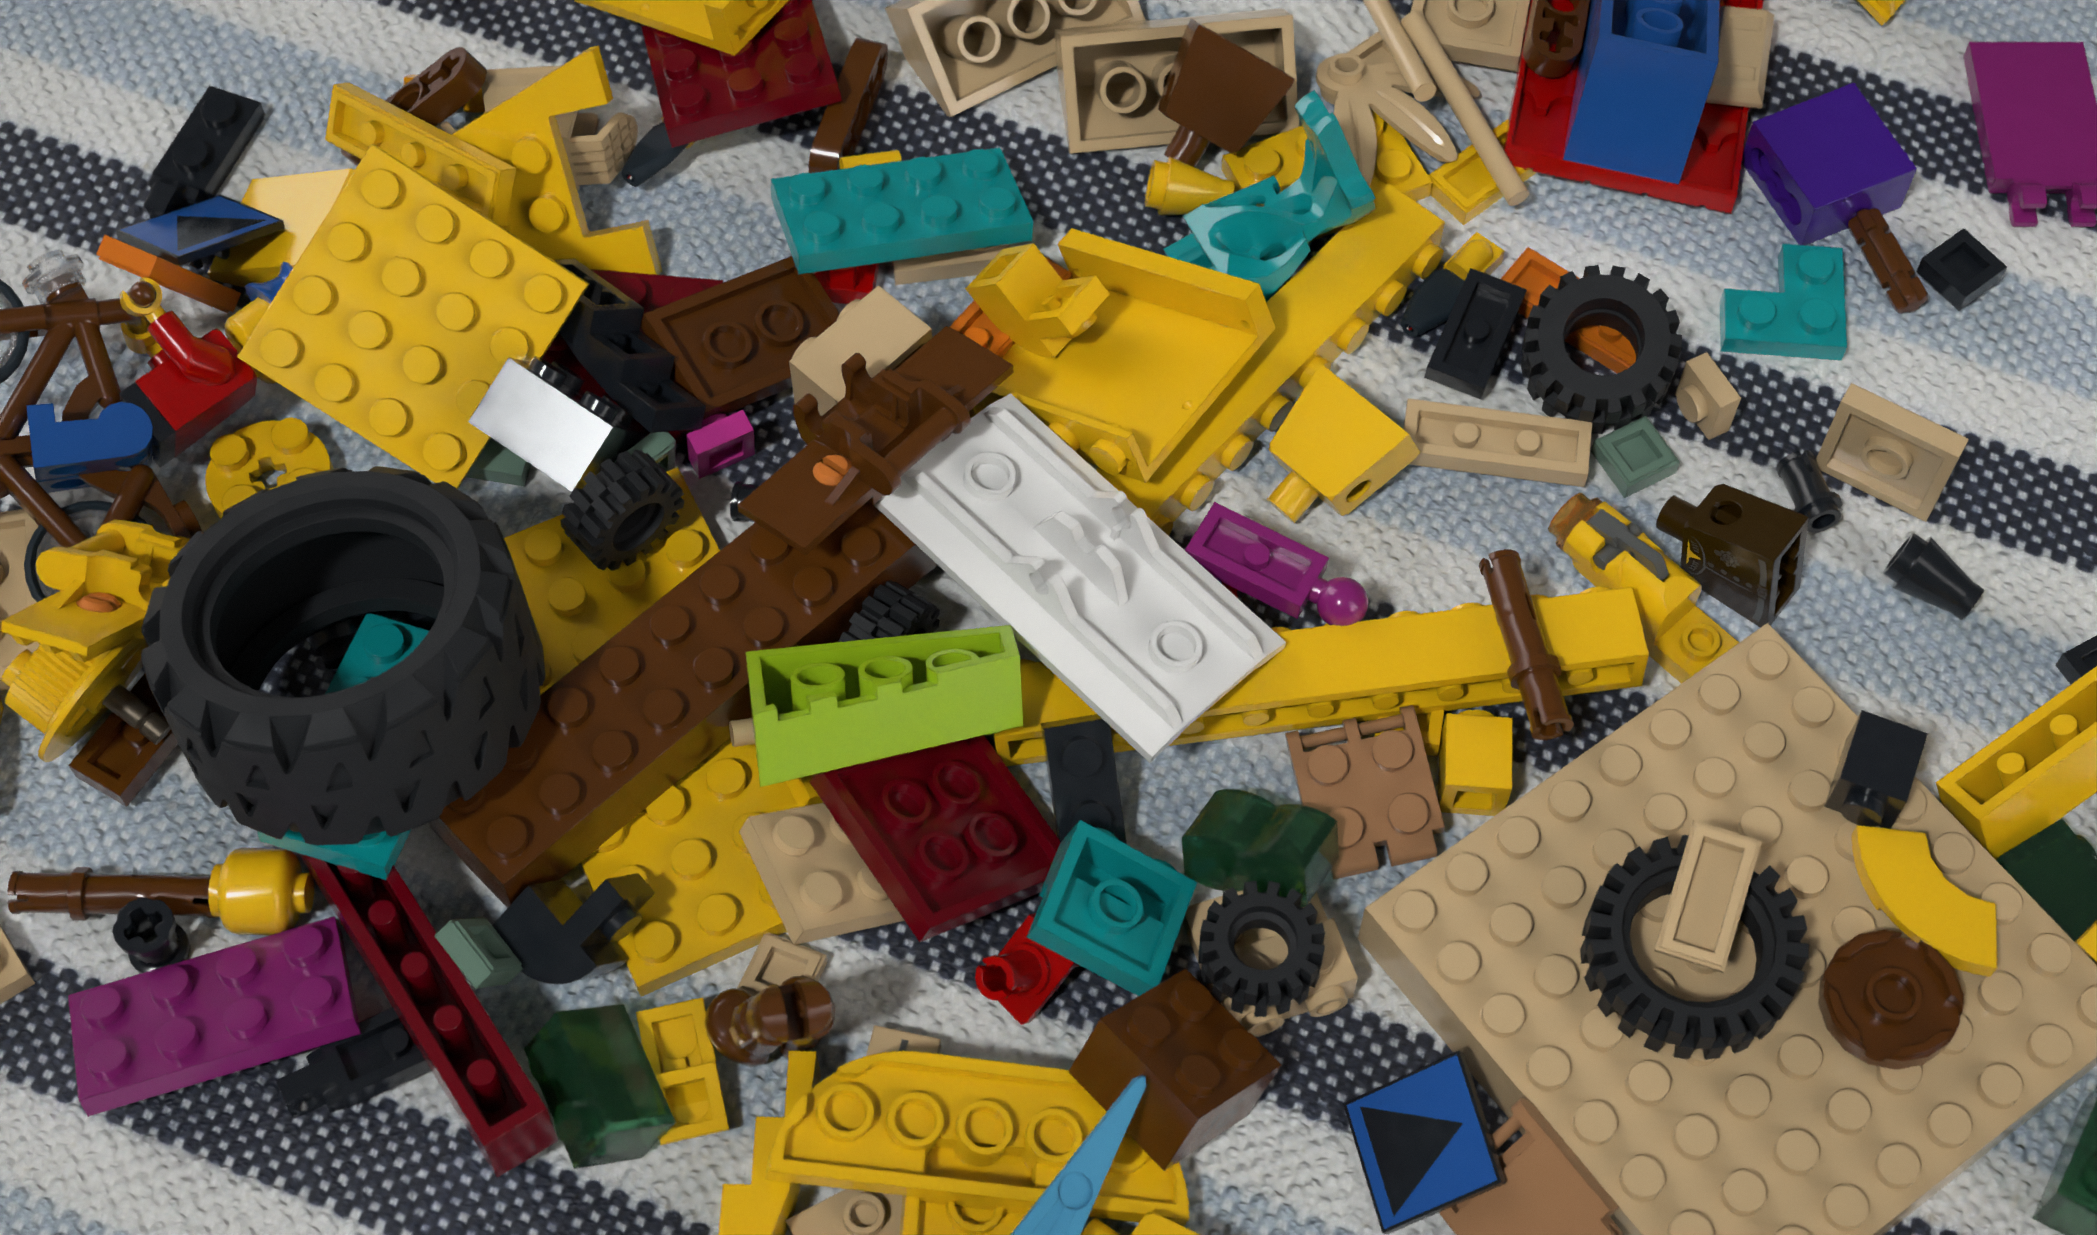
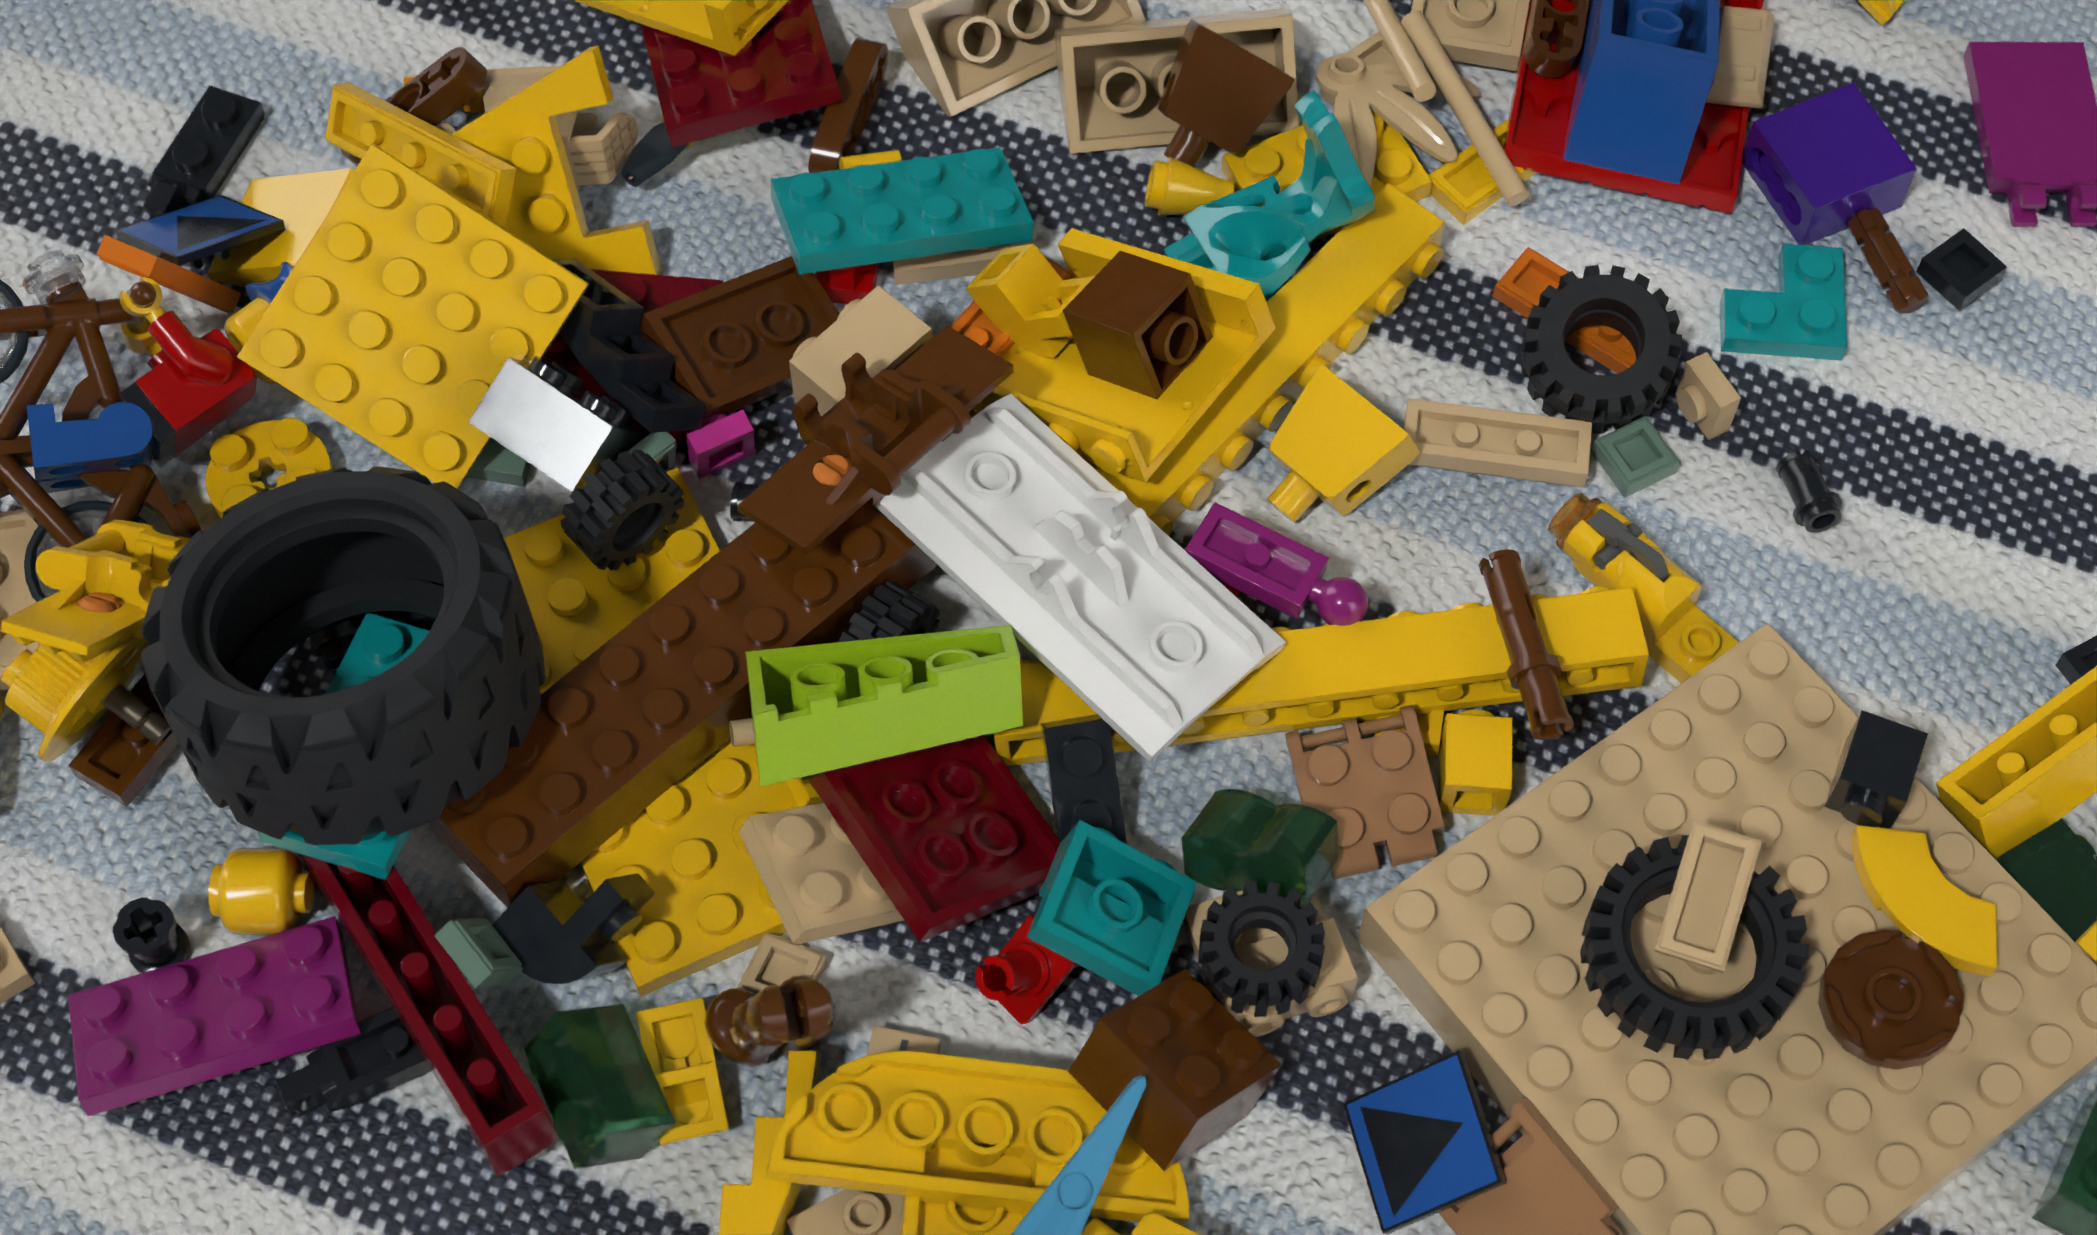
(88, 893): reddish brown pin -> none
(1138, 324): none -> reddish brown head
(1438, 292): black piece -> none
(1475, 333): black plate -> none
(1740, 549): dark brown torso -> none
(1889, 452): tan tile -> none
(1932, 576): black cone -> none

